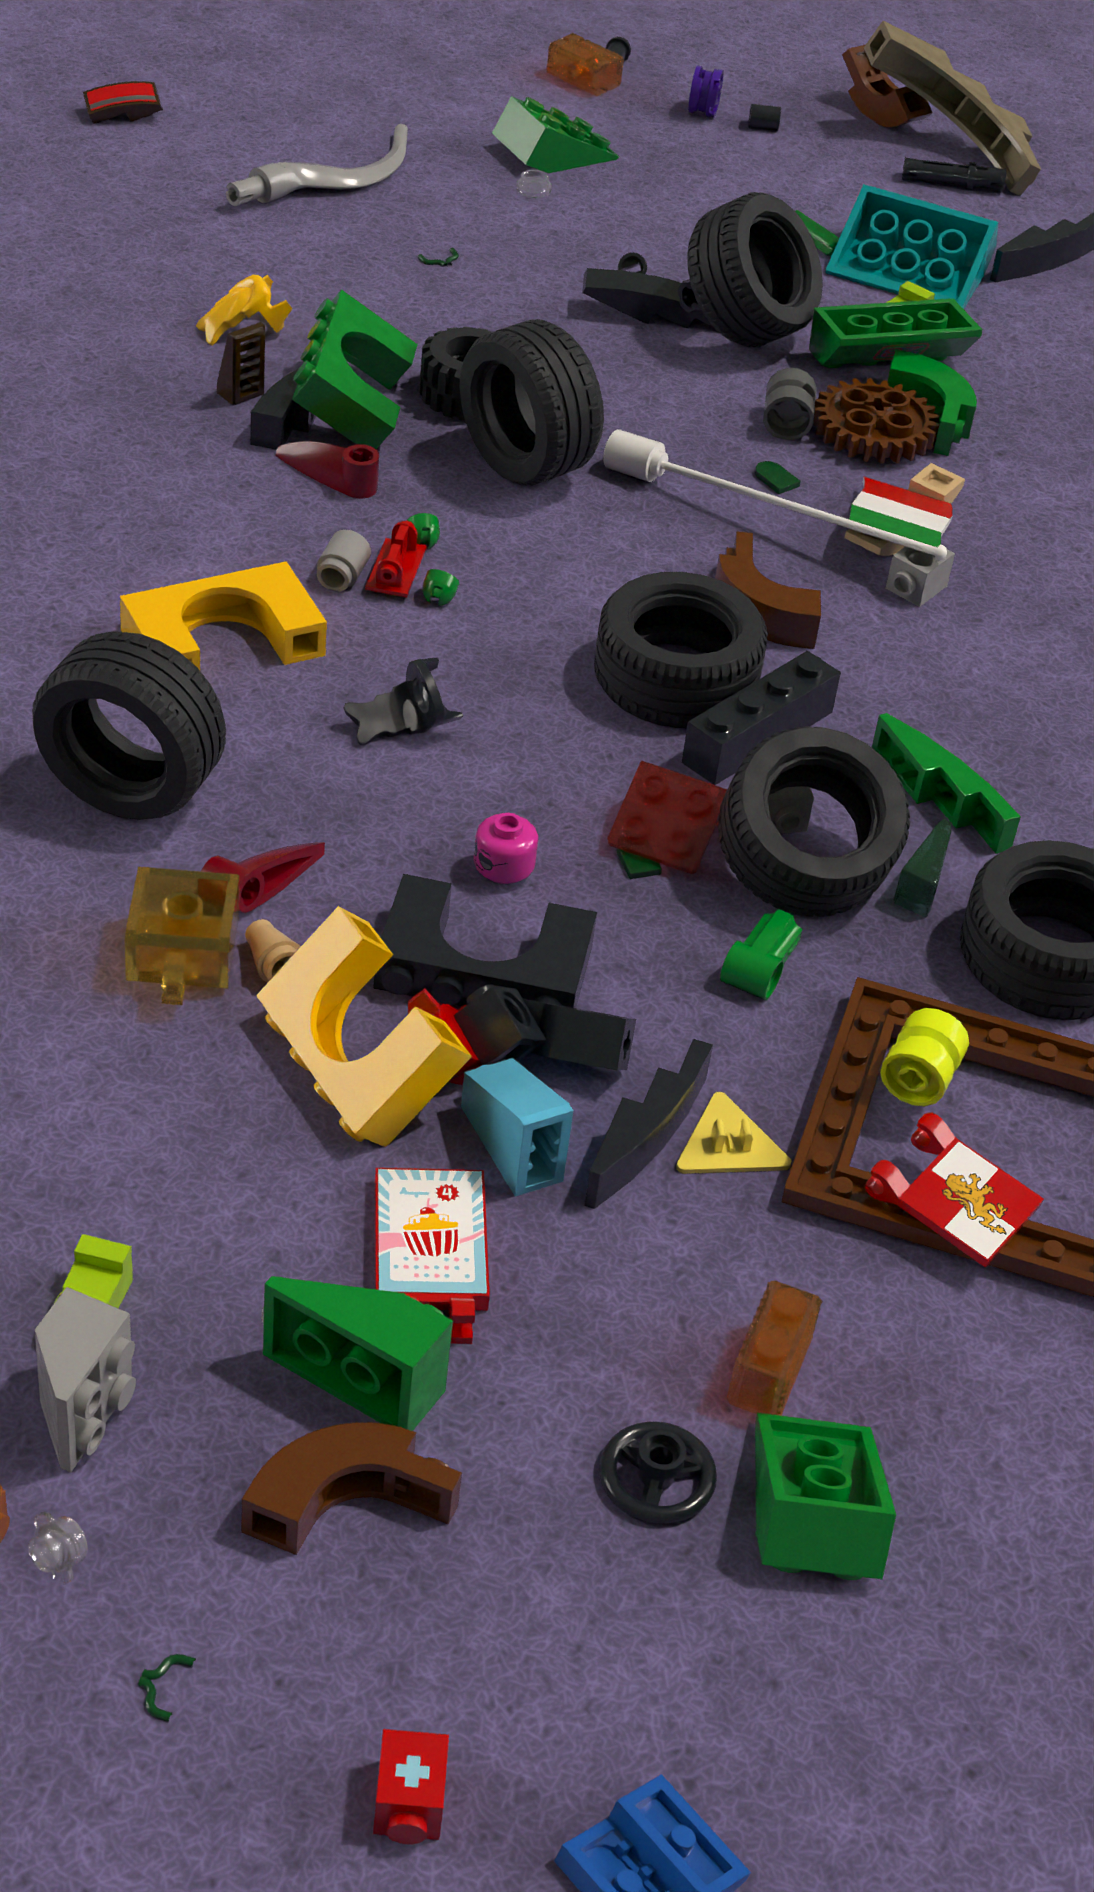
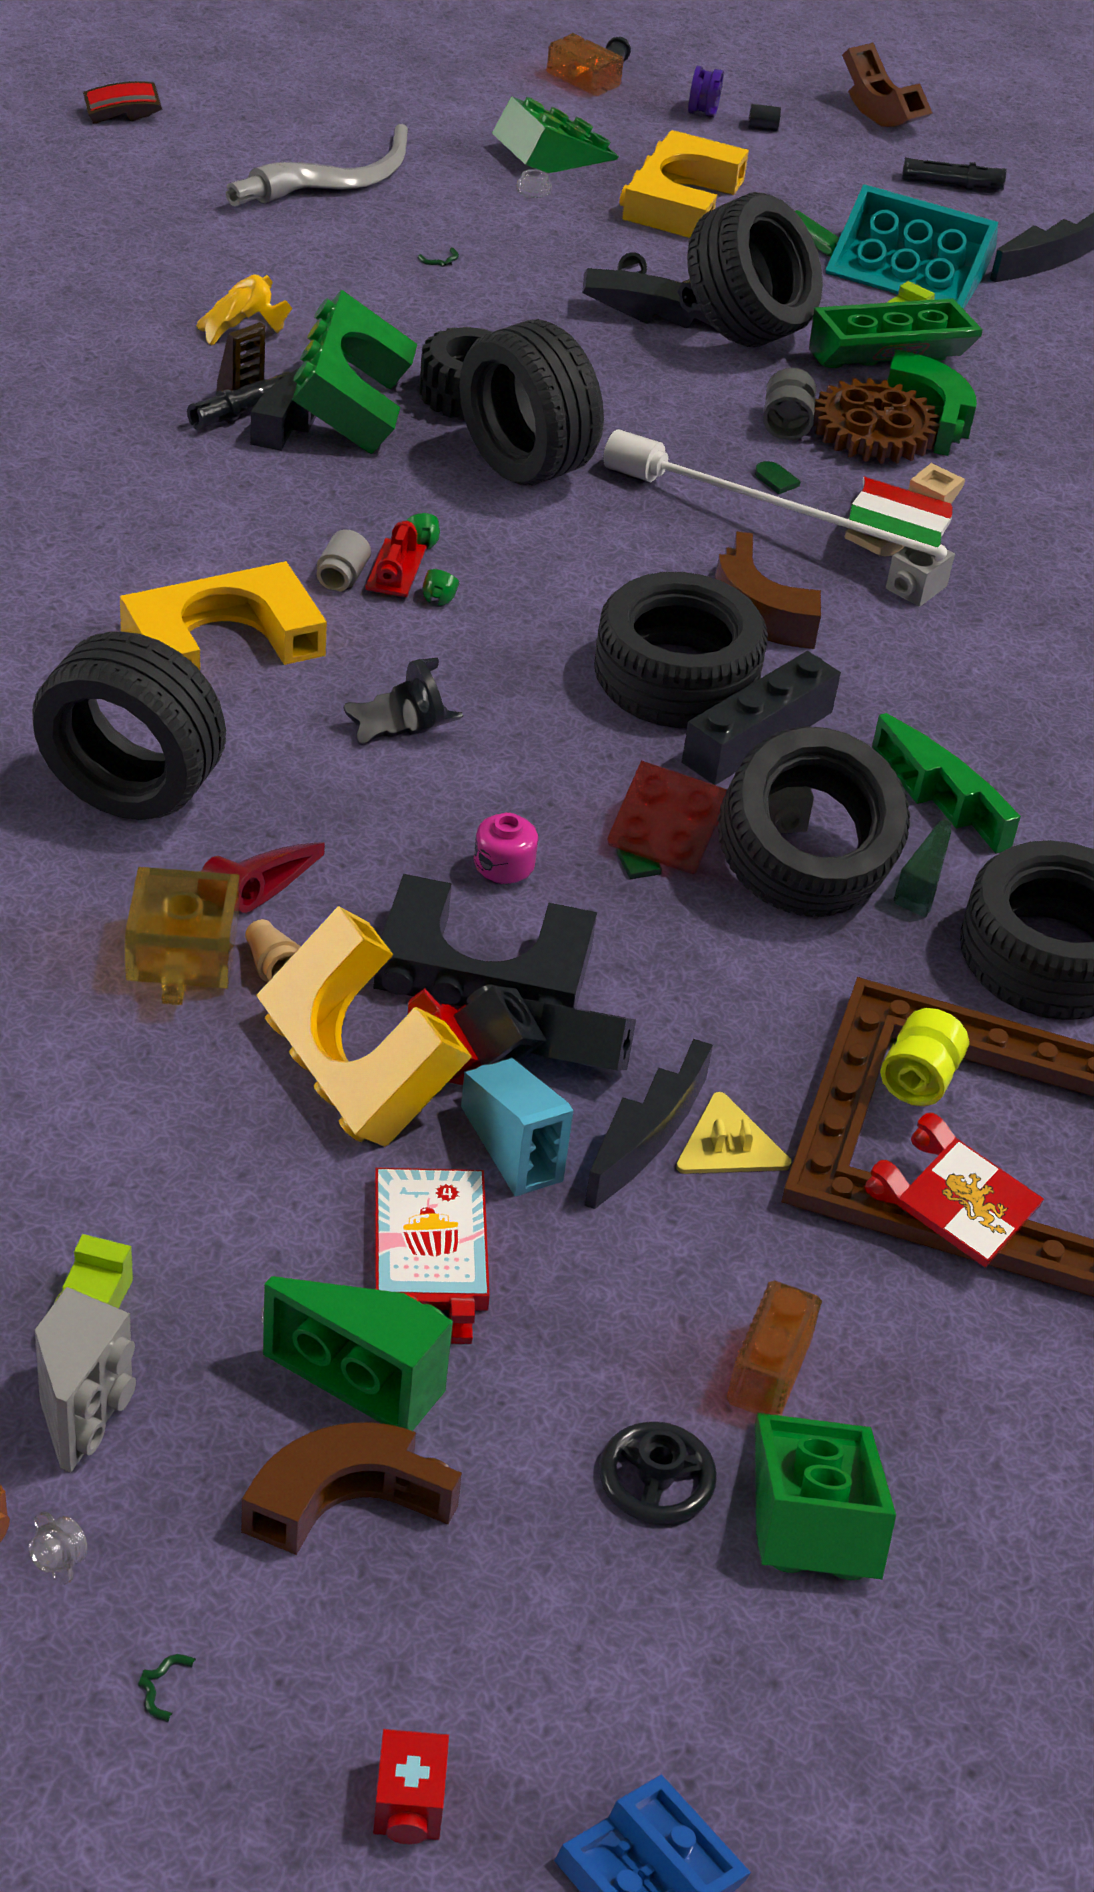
(229, 404): none -> black pin
(343, 469): dark red piece -> none
(655, 191): none -> yellow arch
(759, 961): green piece -> none
(963, 100): dark tan arch -> none

